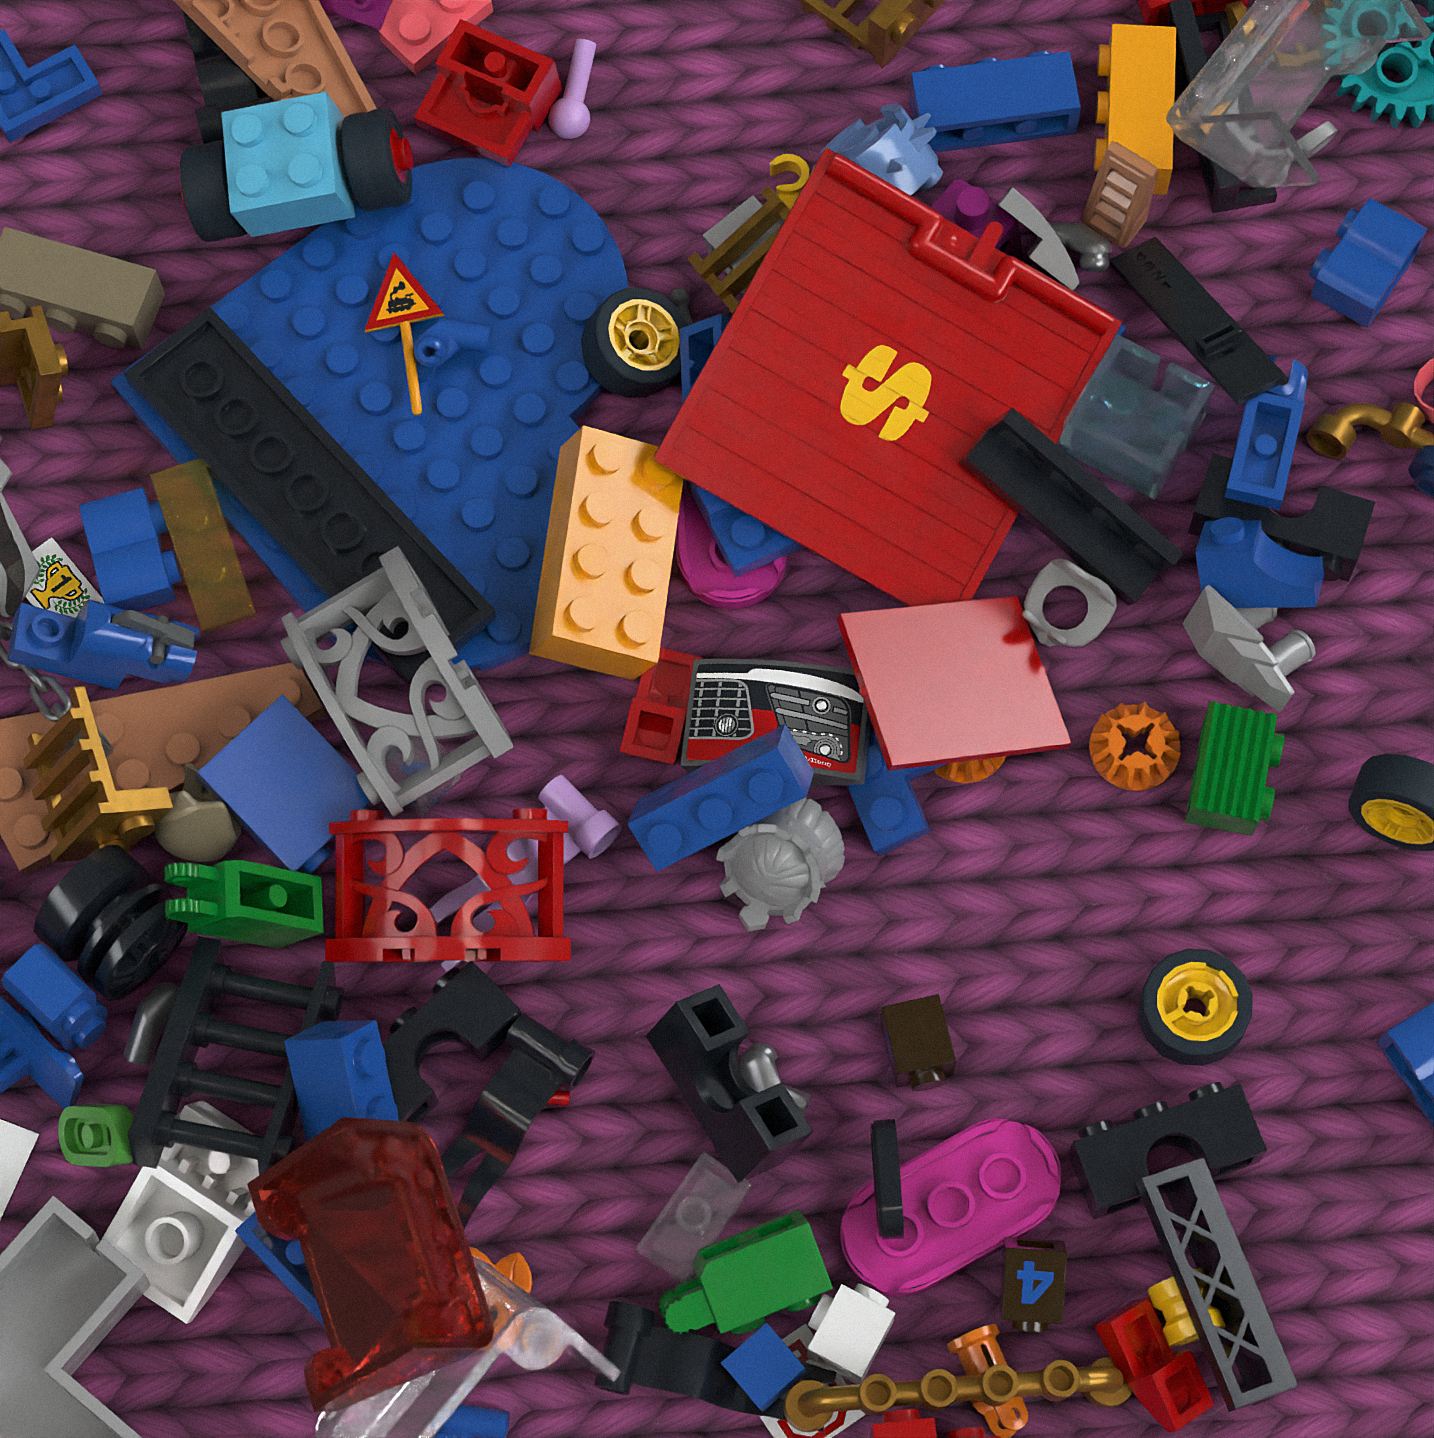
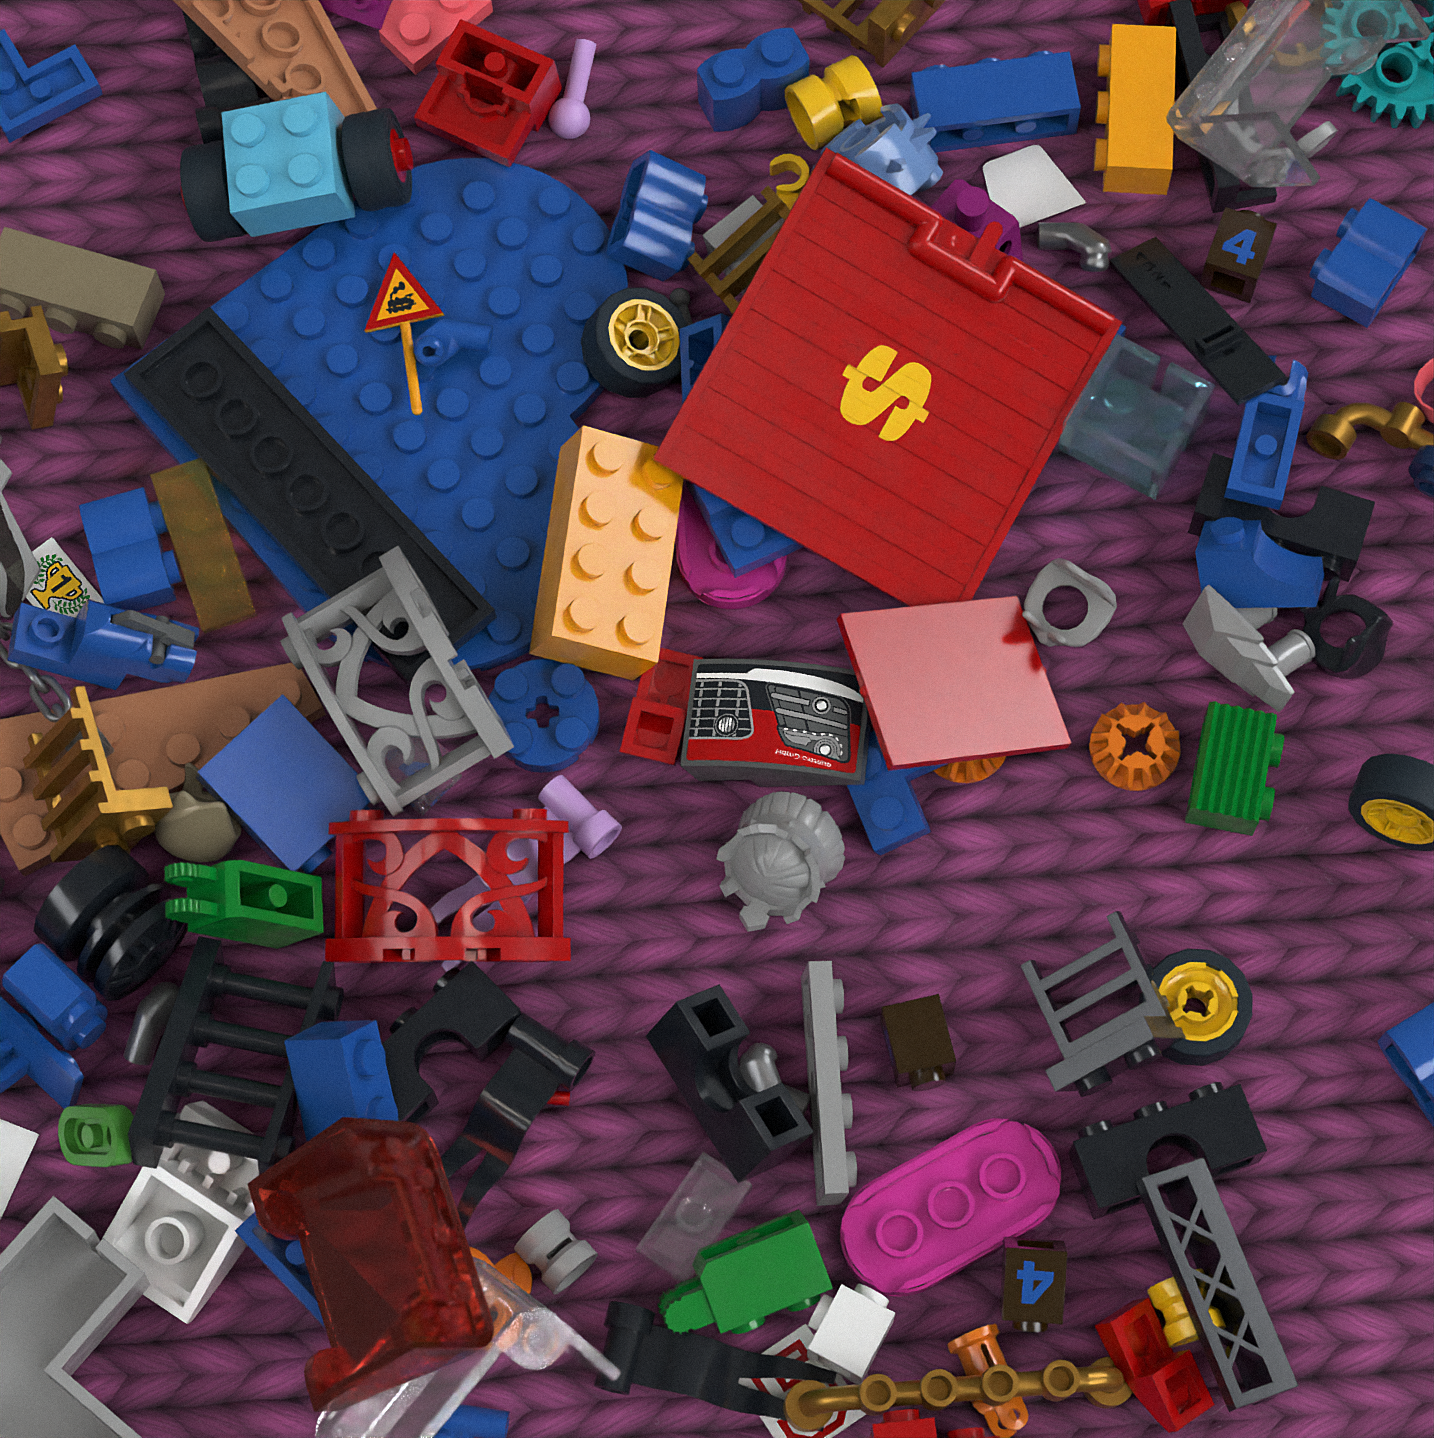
(555, 1251): none -> light grey wheel
(562, 688): none -> blue plate
(657, 216): none -> blue brick
(721, 798): blue brick -> none
(750, 80): none -> blue brick
(764, 1367): blue tile -> none
(829, 1107): none -> light grey plate
(831, 103): none -> yellow wheel
(887, 1179): black tile -> none
(1029, 185): none -> white sticker
(1048, 248): light grey slope -> none
(1069, 506): black fence -> none
(1120, 195): nougat slope -> none
(1121, 1043): none -> black plate
(1238, 254): none -> dark brown brick
(1360, 652): none -> black piece

